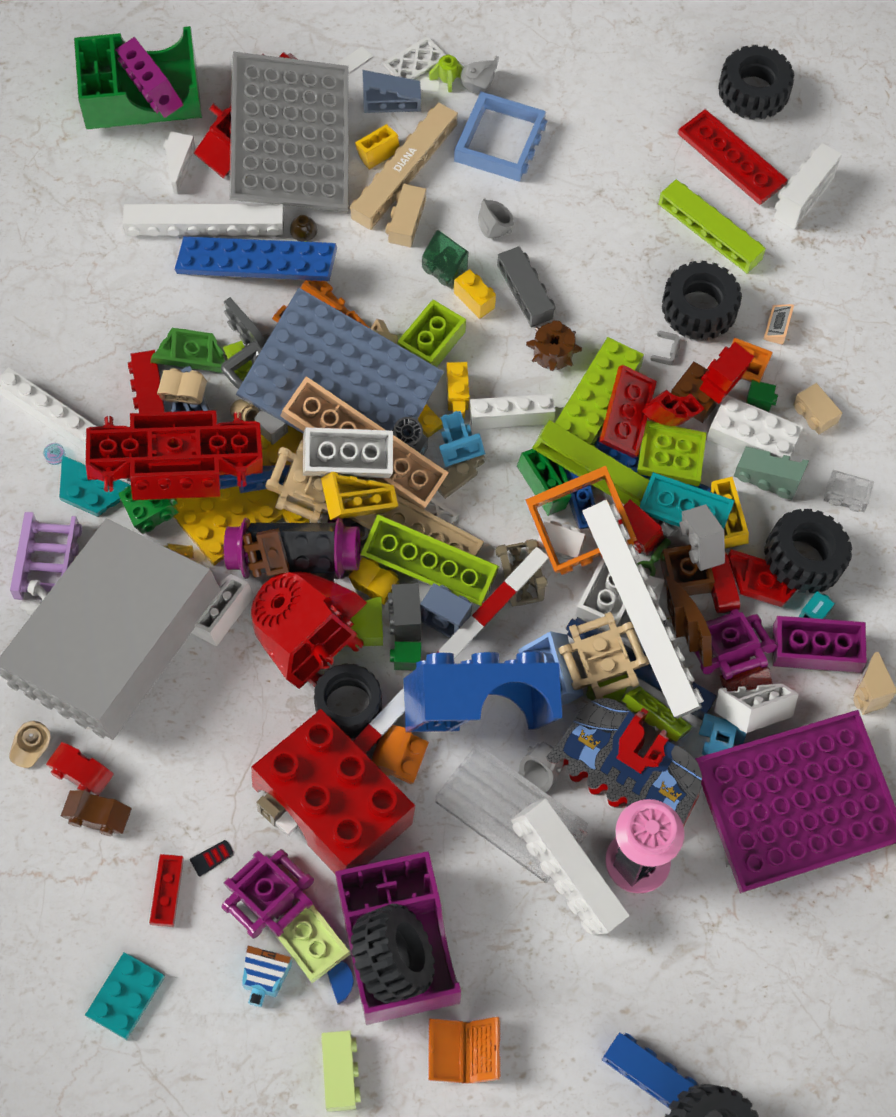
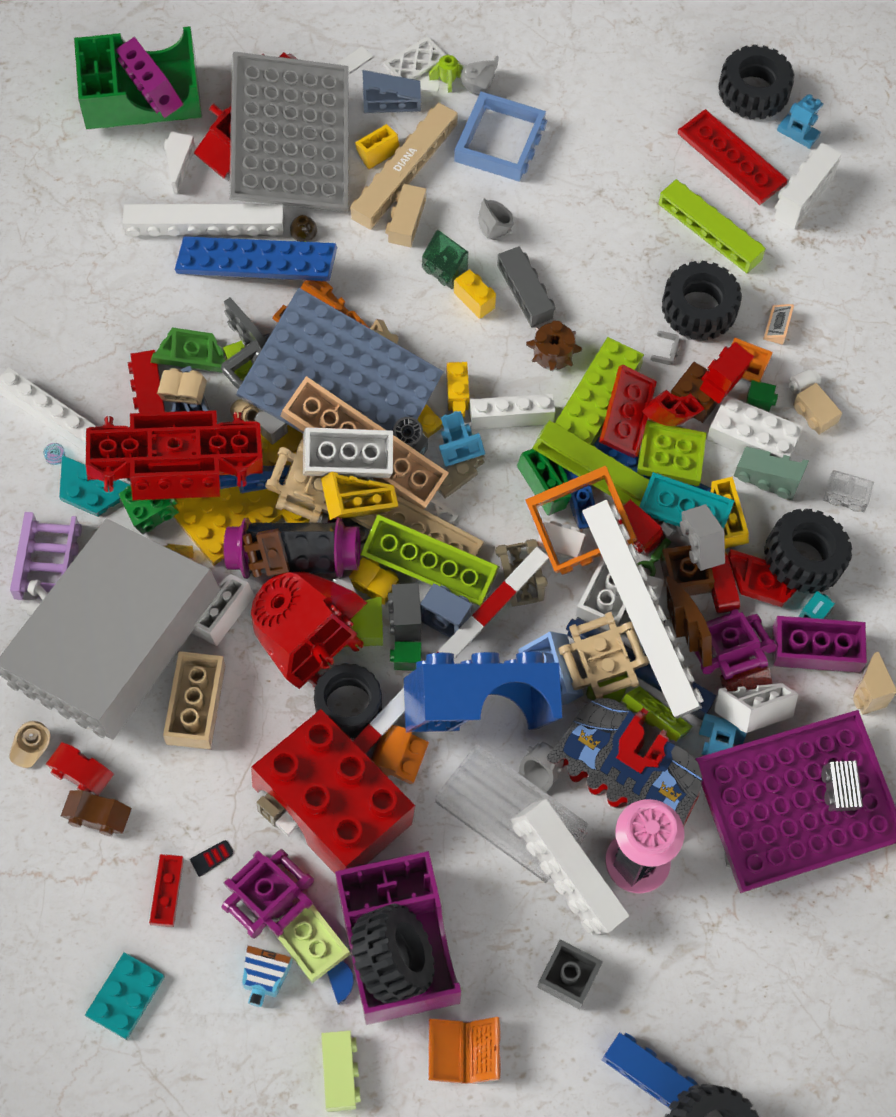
(194, 700): none -> tan brick
(433, 333): lime brick -> none
(569, 974): none -> dark grey brick
(798, 124): none -> dark azure tile
(804, 380): none -> white brick
(842, 786): none -> flat silver brick

